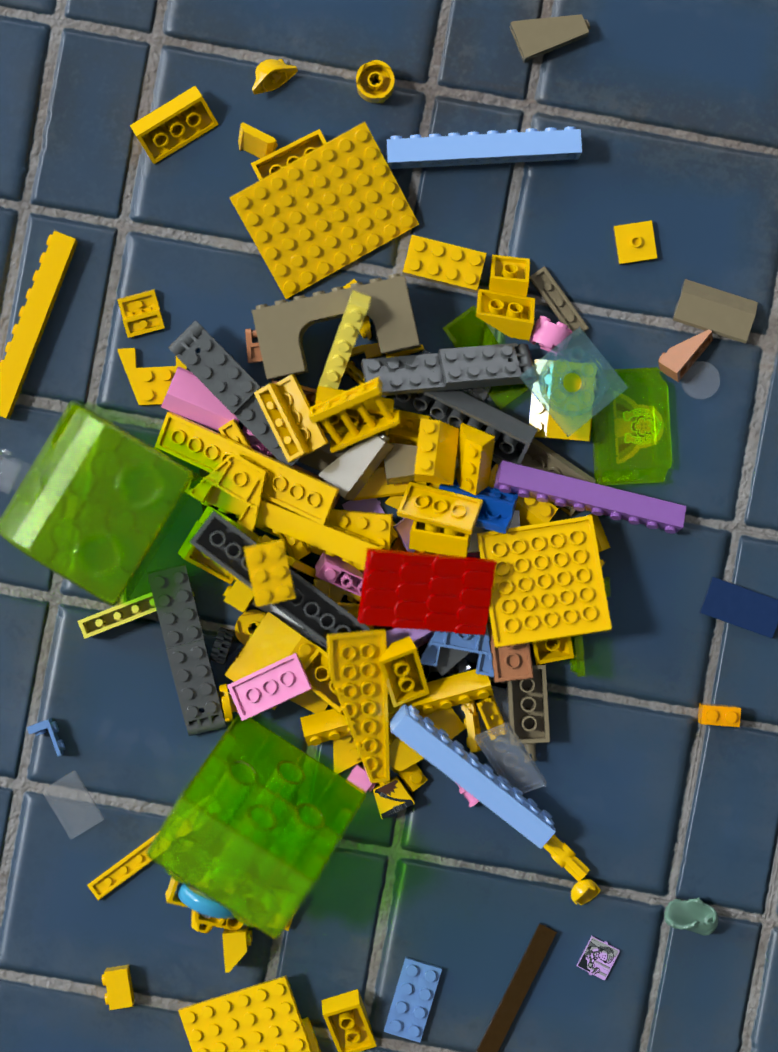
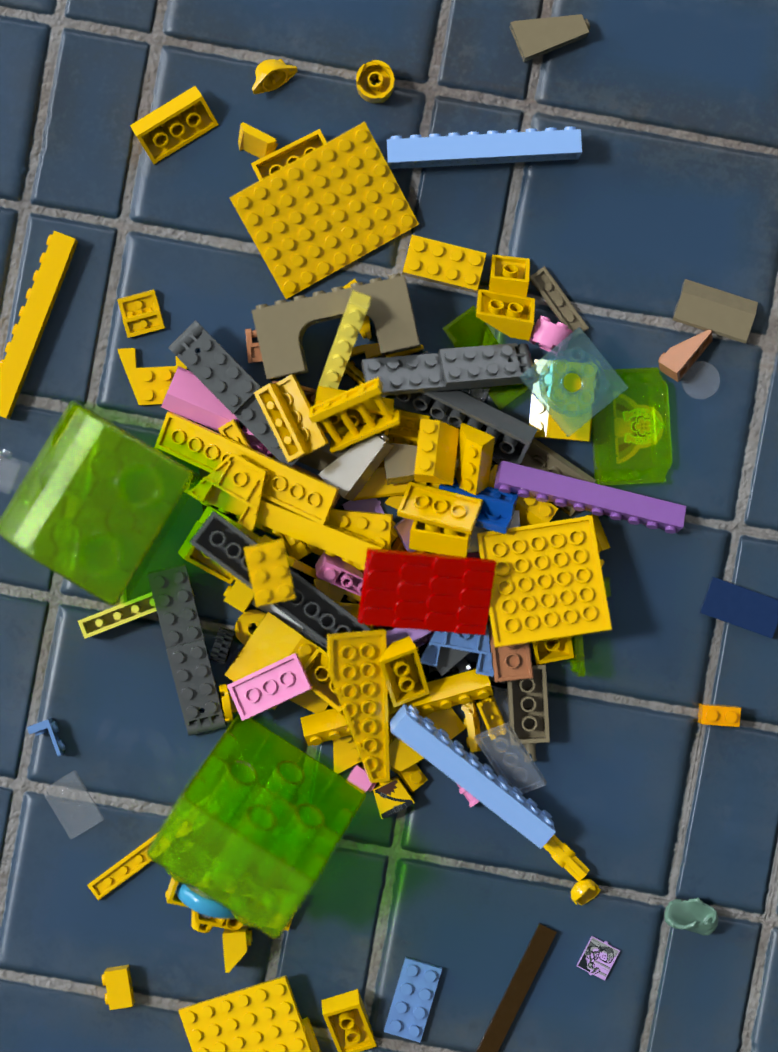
(635, 242): yellow plate -> none

